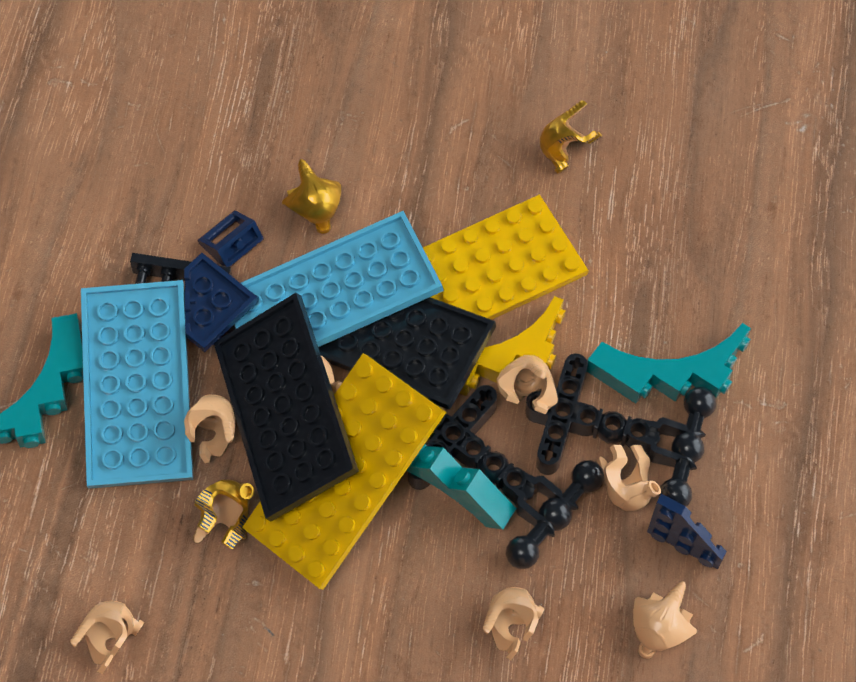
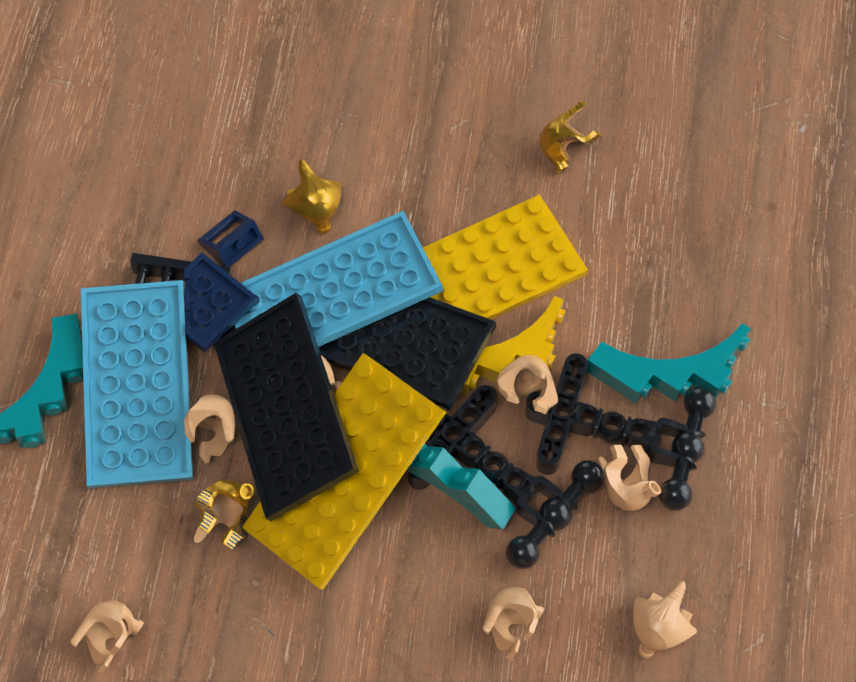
(673, 525): dark blue plate -> none

